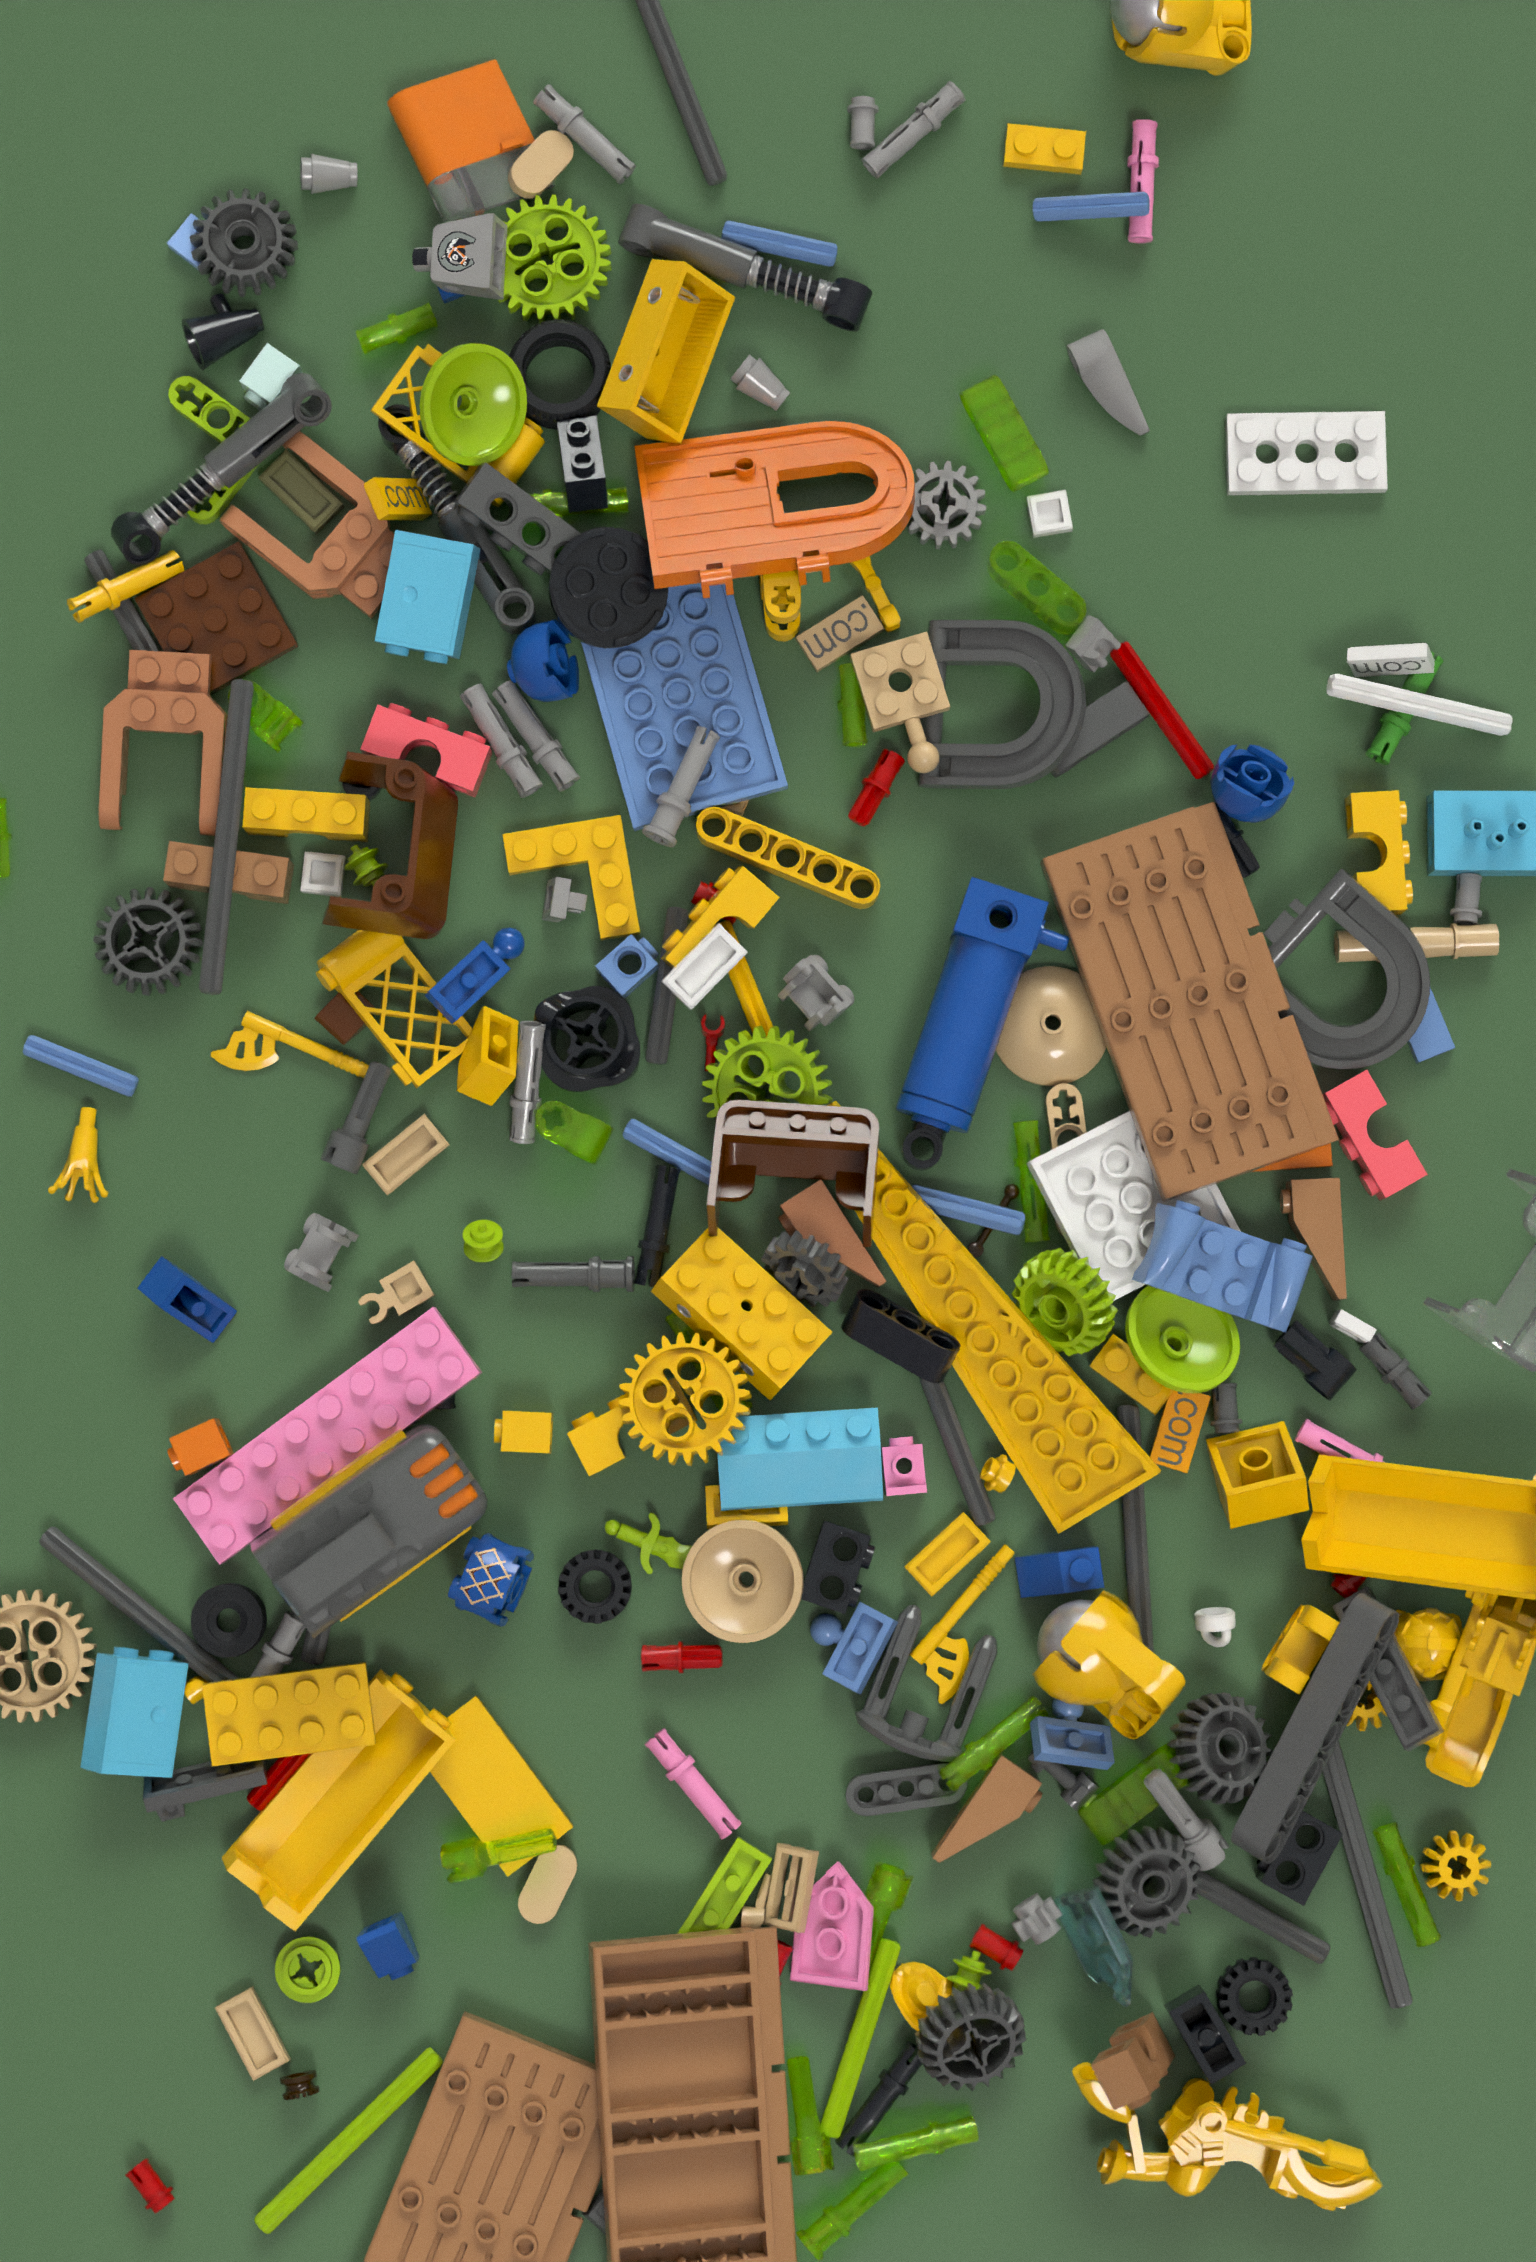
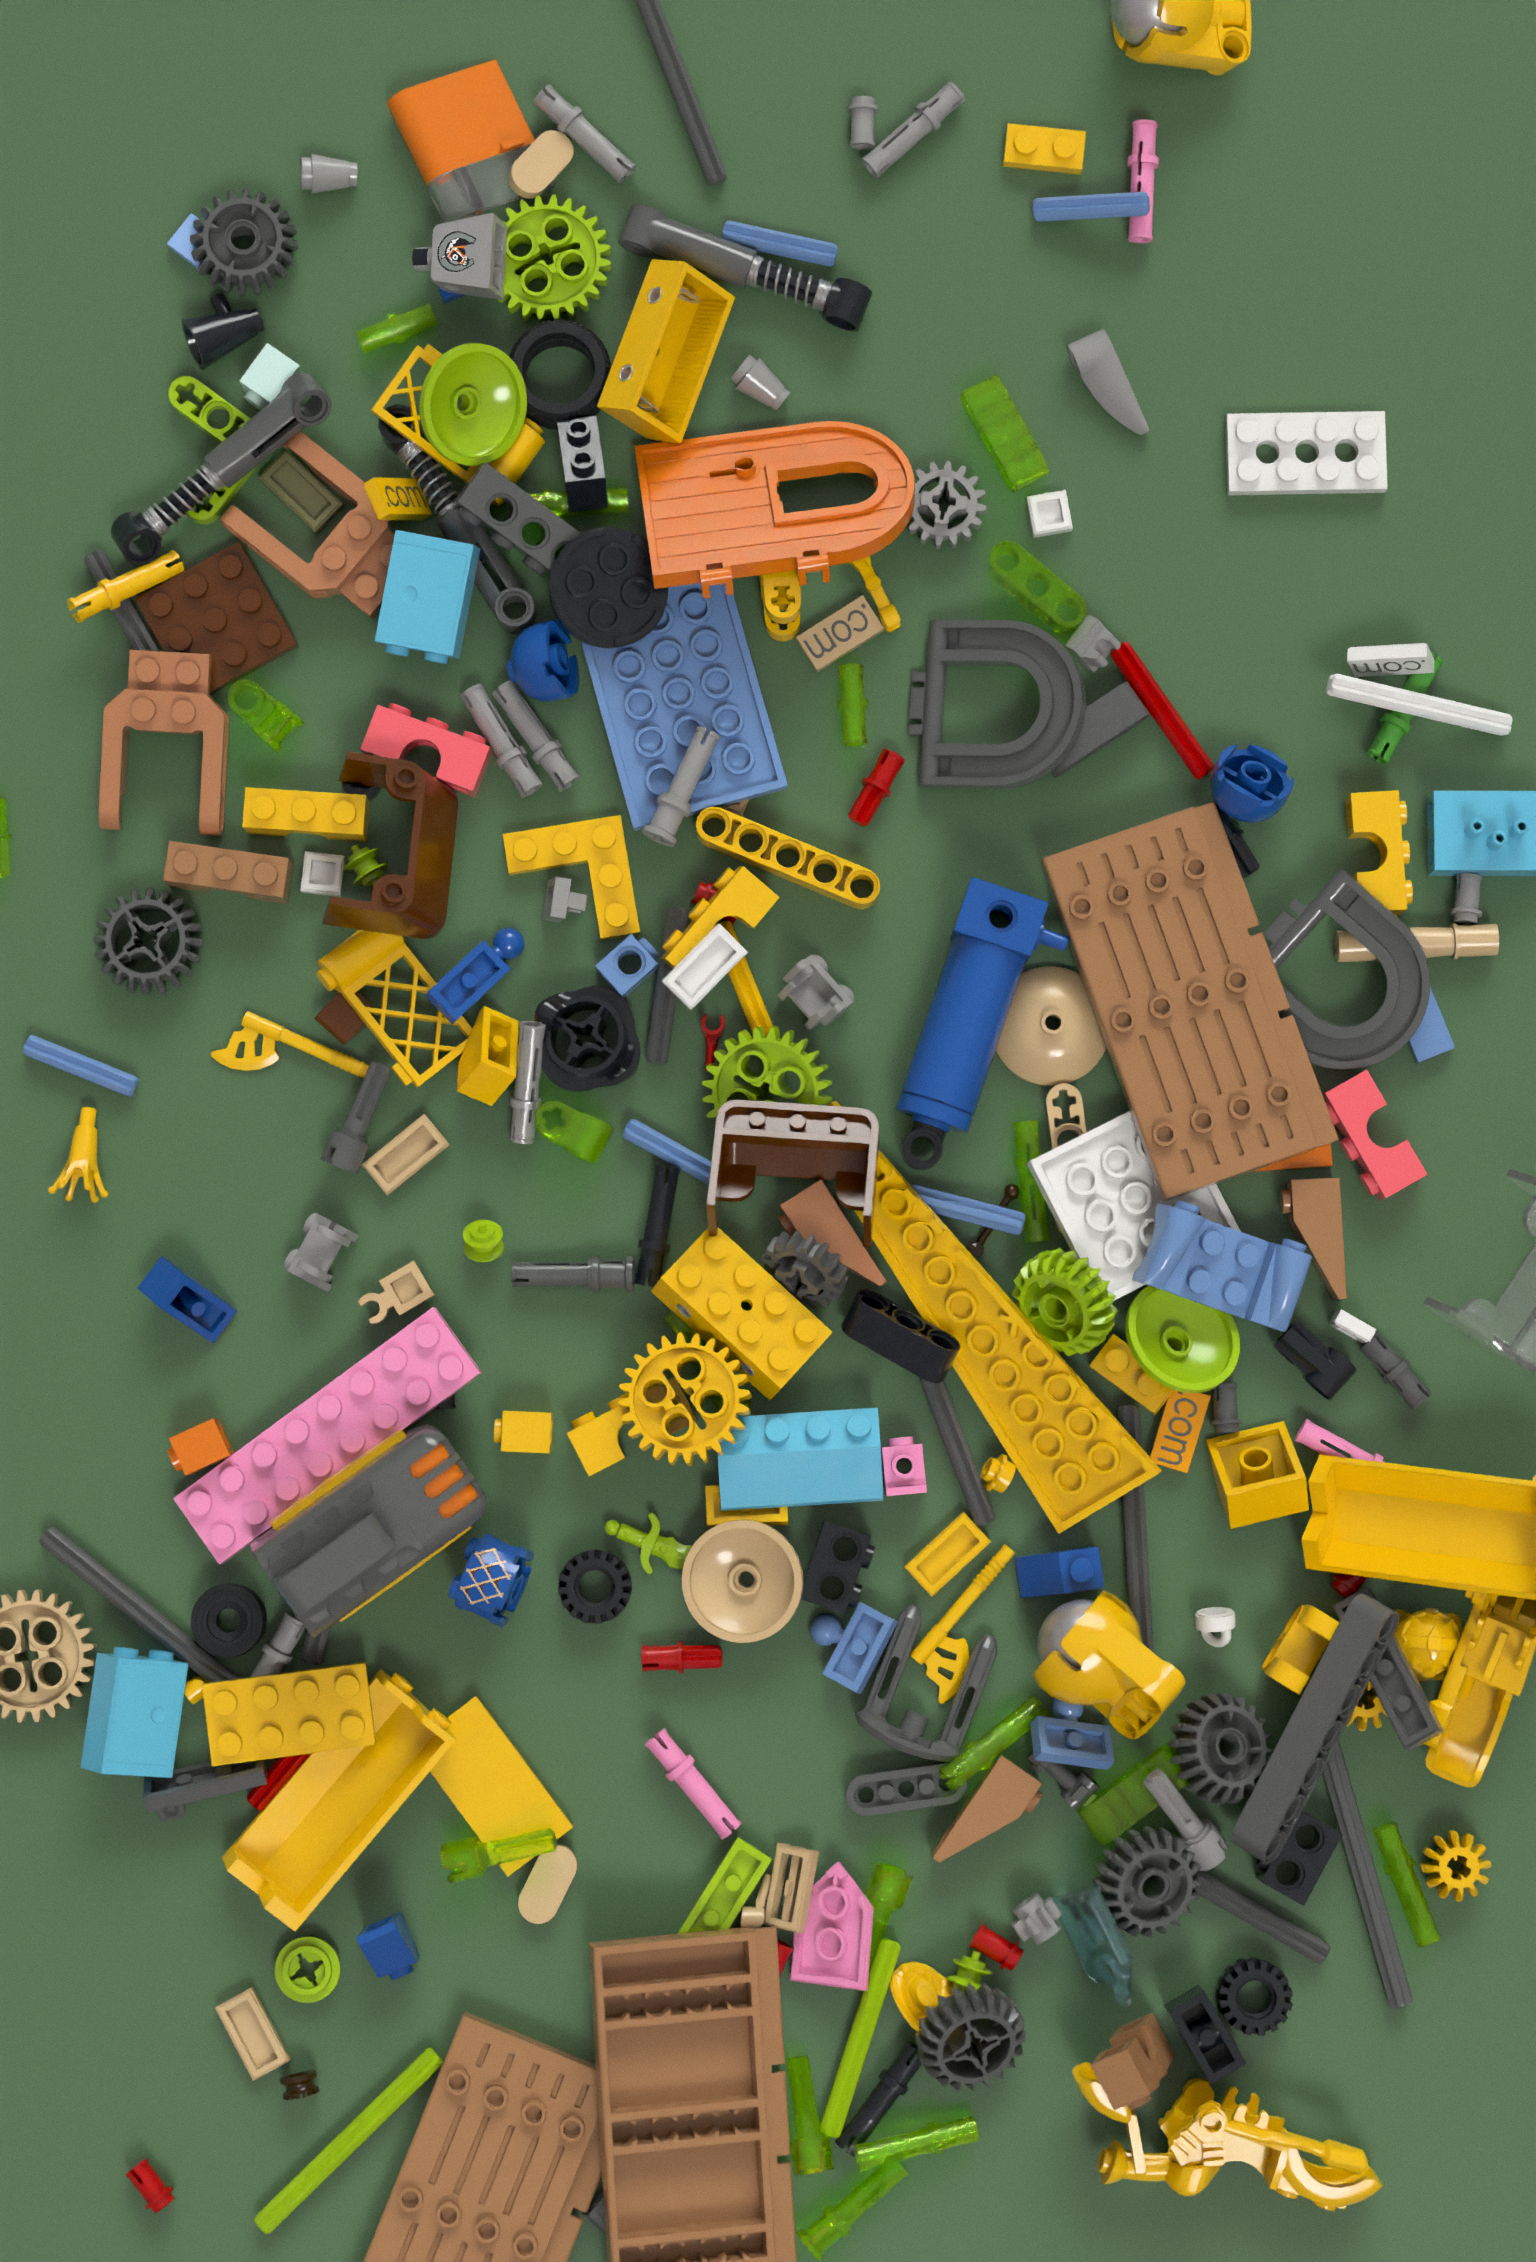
(226, 837): dark grey axle -> none
(892, 708): tan plate -> none

